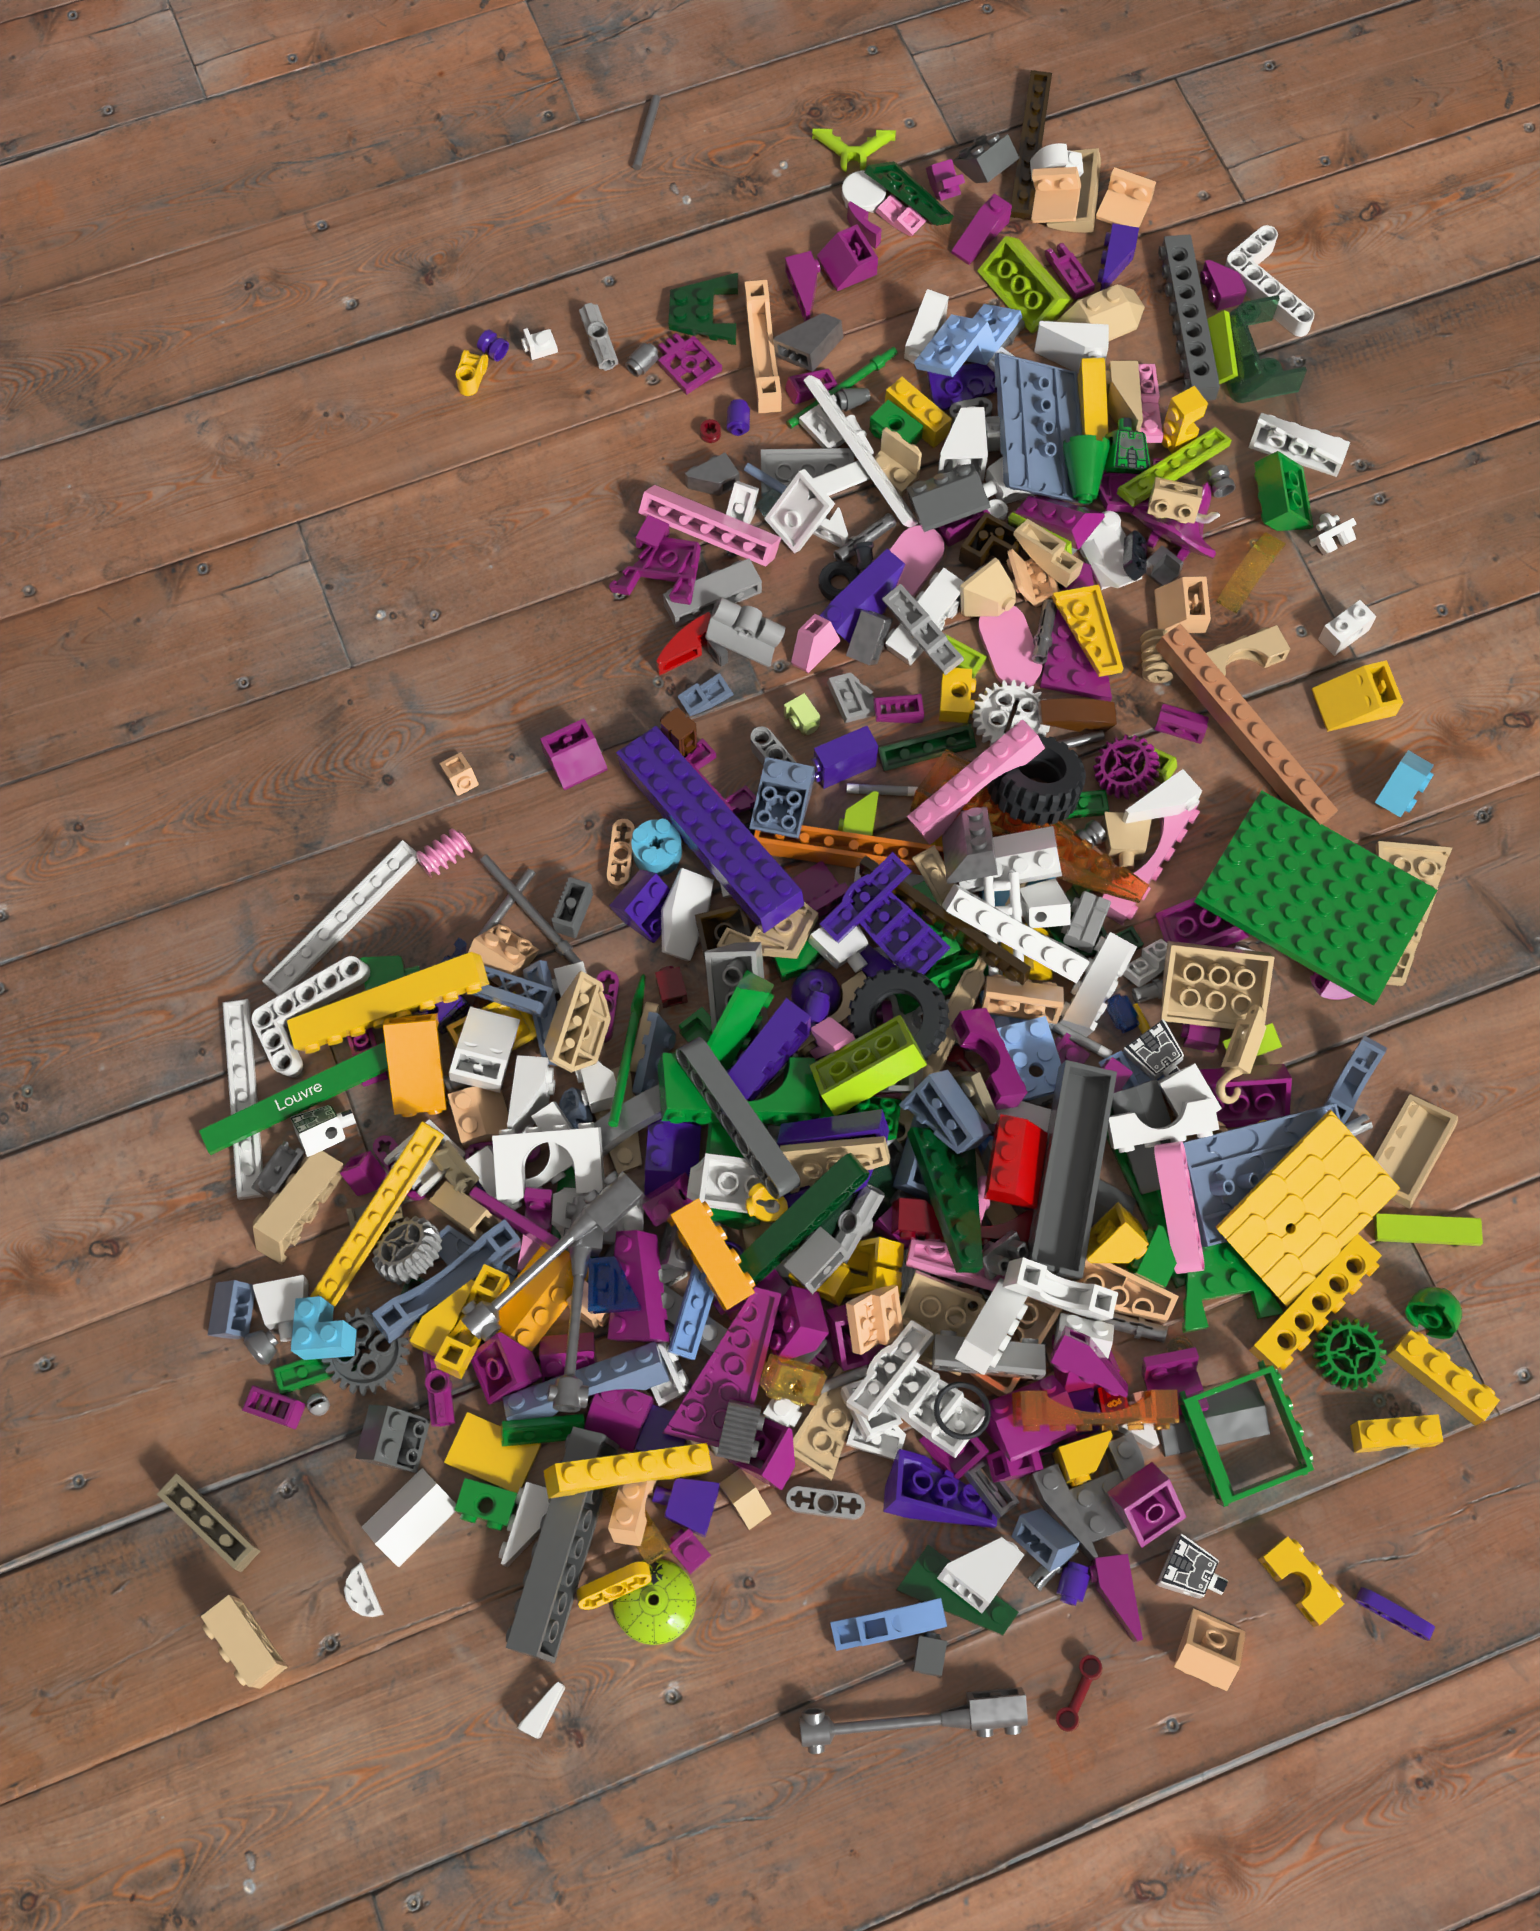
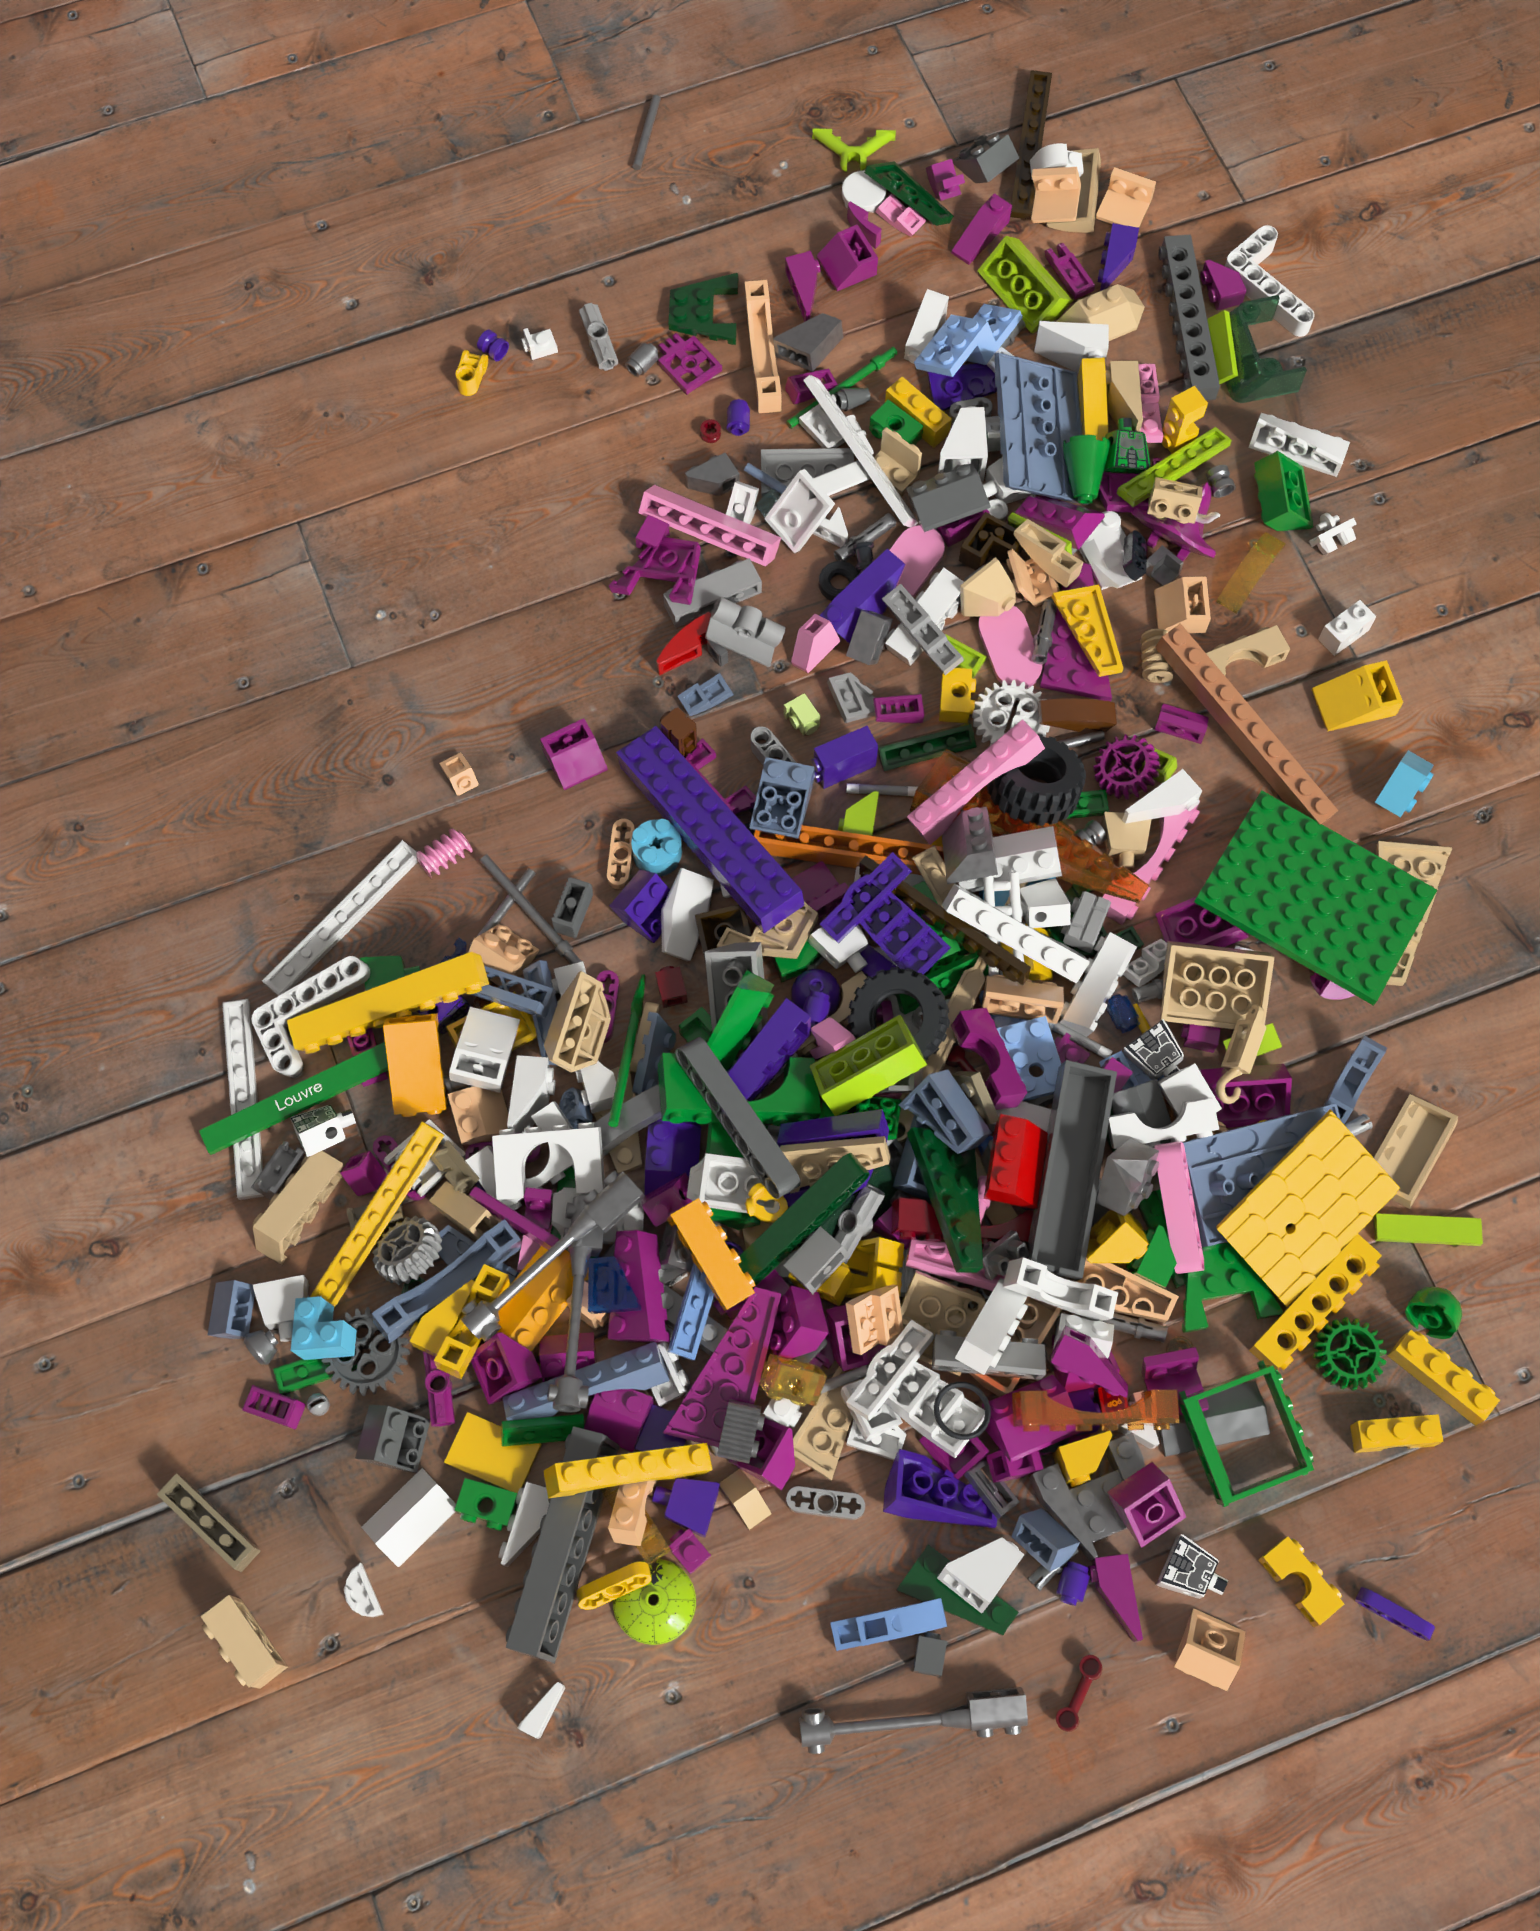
(1128, 1176): none -> flat silver slope

